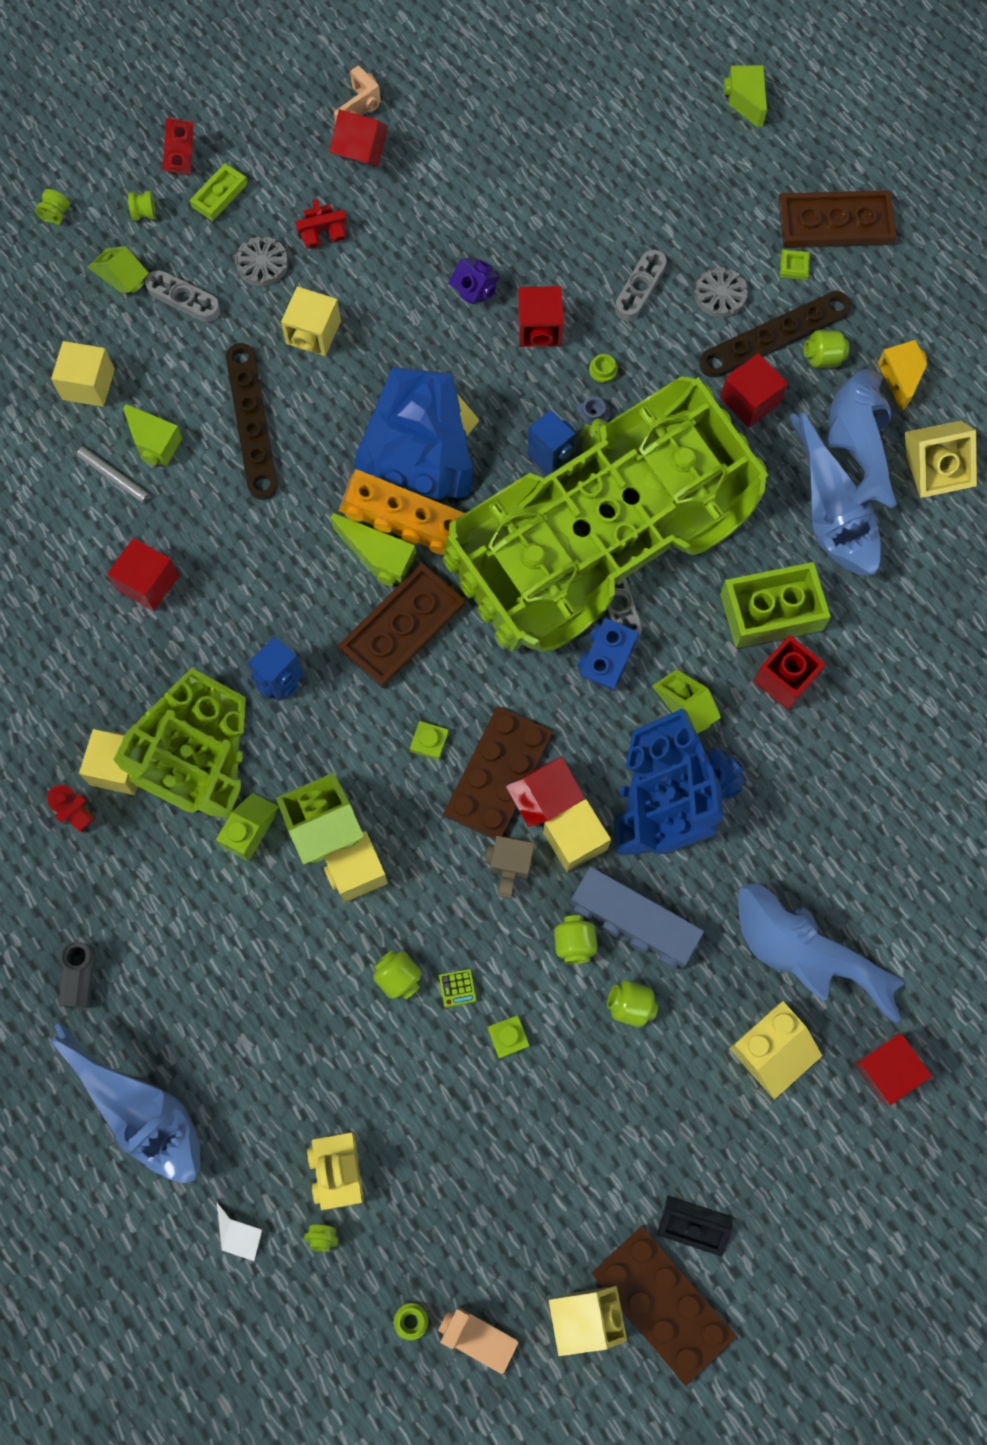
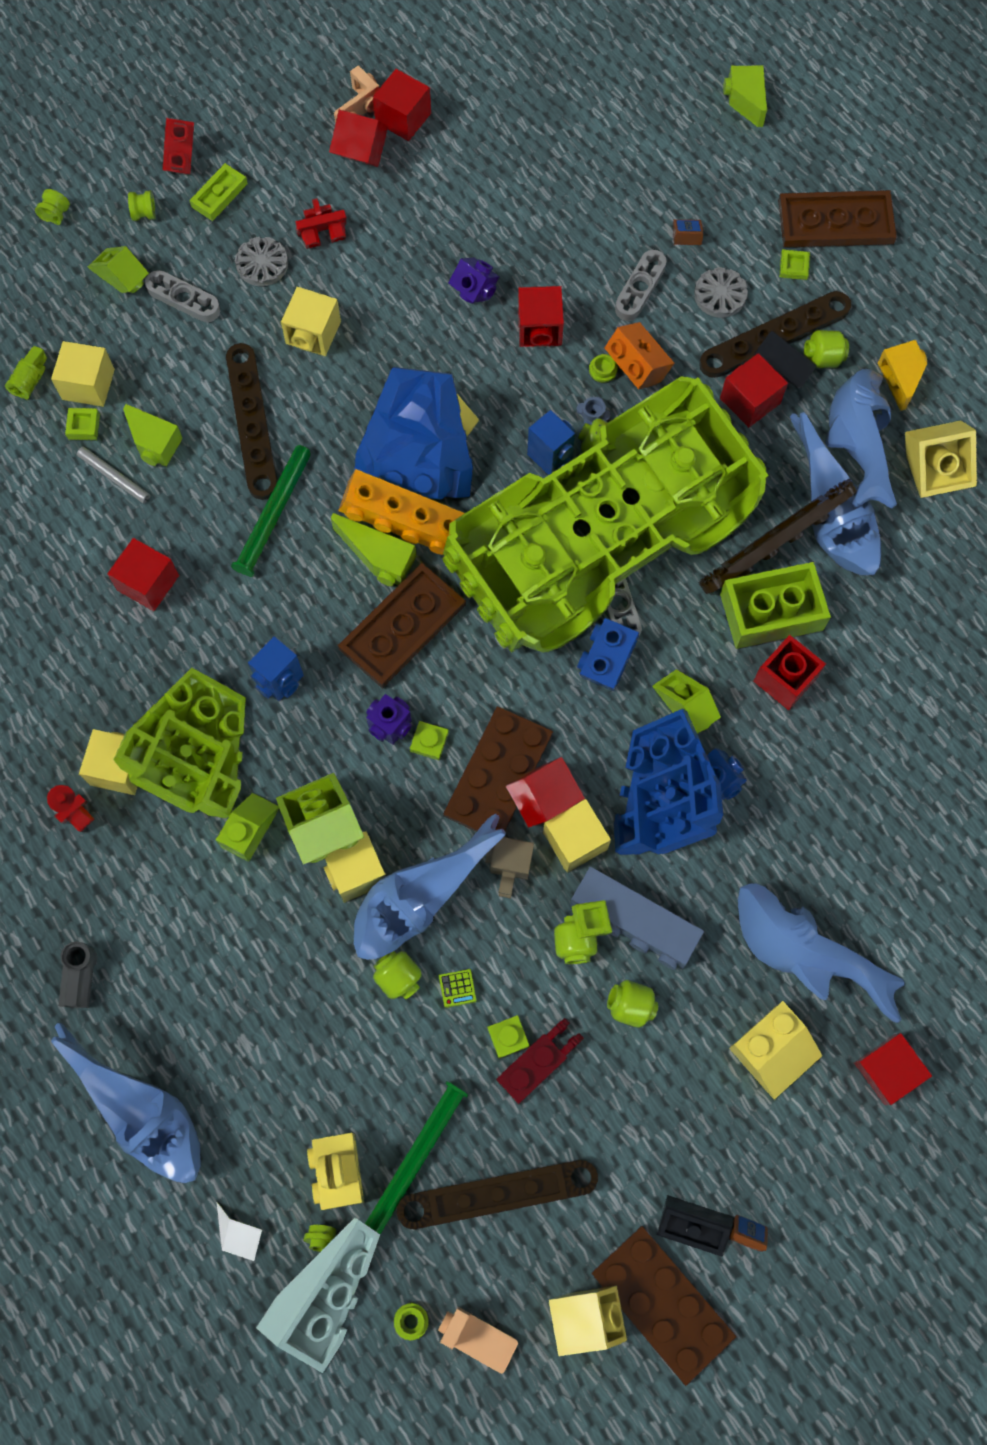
(27, 373): none -> lime hinge
(82, 424): none -> lime plate
(272, 511): none -> green axle
(315, 1304): none -> light aqua wedge
(389, 728): none -> dark purple brick
(402, 104): none -> red head
(410, 897): none -> medium blue piece
(415, 1158): none -> green axle
(497, 1194): none -> dark brown plate
(537, 1063): none -> dark red hinge
(591, 919): none -> lime tile
(639, 355): none -> orange brick
(687, 232): none -> dark orange slope
(749, 1233): none -> slope
(786, 360): none -> black slope
(788, 530): none -> dark brown plate

